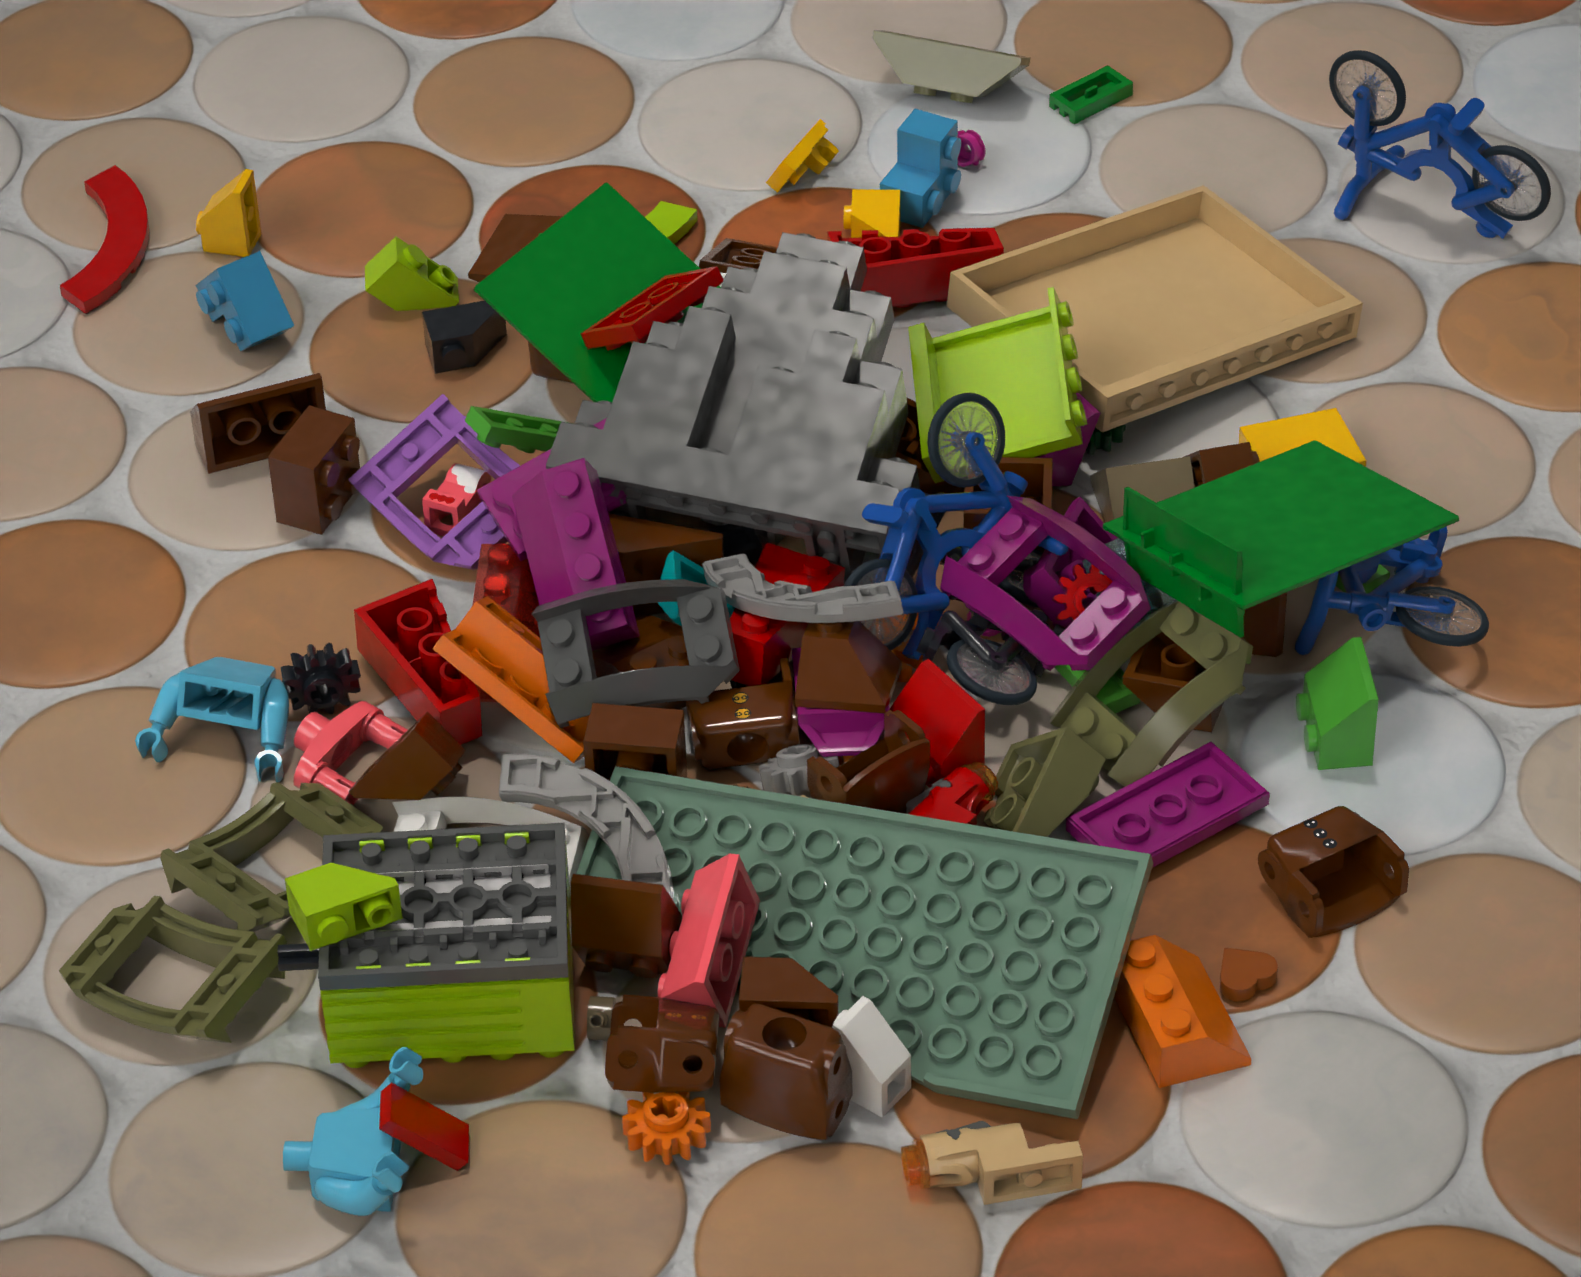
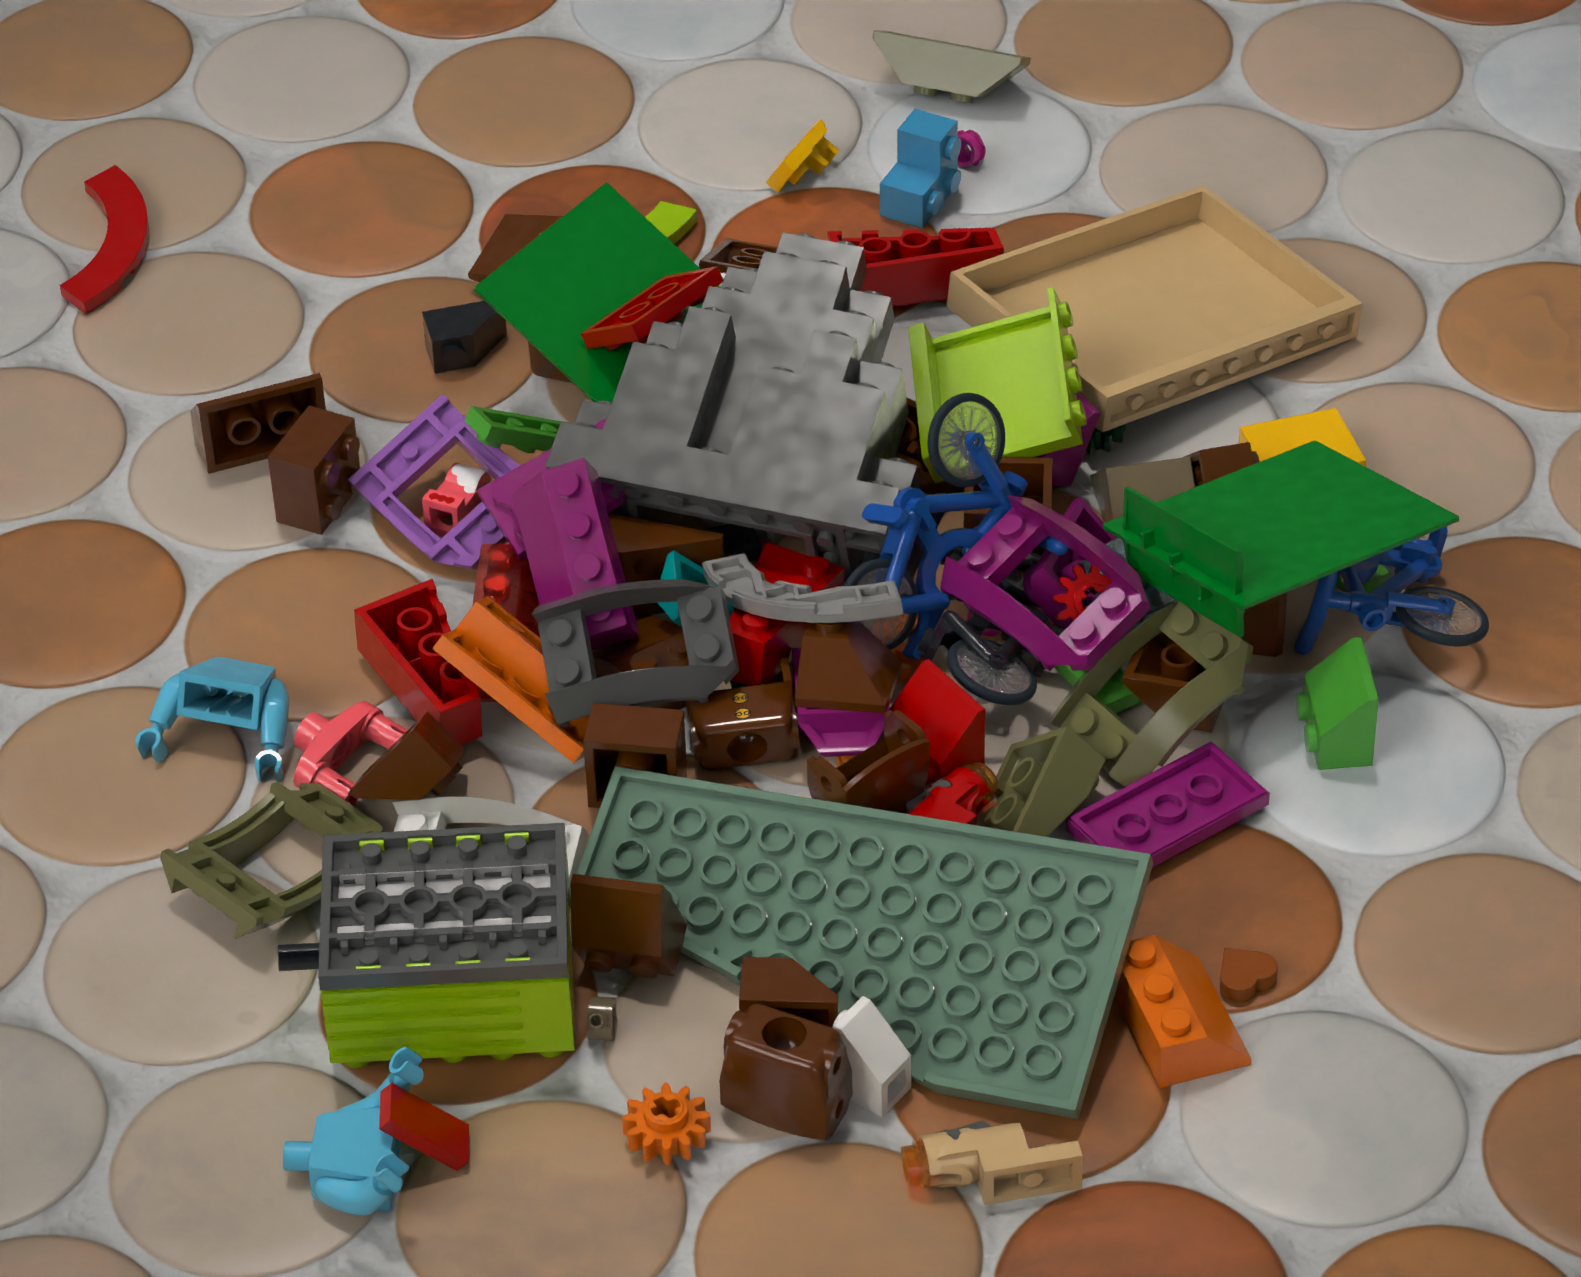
(231, 218): yellow slope -> none
(237, 955): olive wedge -> none
(246, 299): dark azure brick -> none
(321, 678): black gear -> none
(340, 903): lime slope -> none
(409, 279): lime slope -> none
(596, 804): light grey tile -> none
(669, 1051): reddish brown piece -> none
(712, 937): coral slope -> none
(789, 770): light grey gear -> none
(873, 211): yellow slope -> none
(1091, 94): green tile -> none
(1333, 871): reddish brown piece -> none
(1502, 175): piece -> none

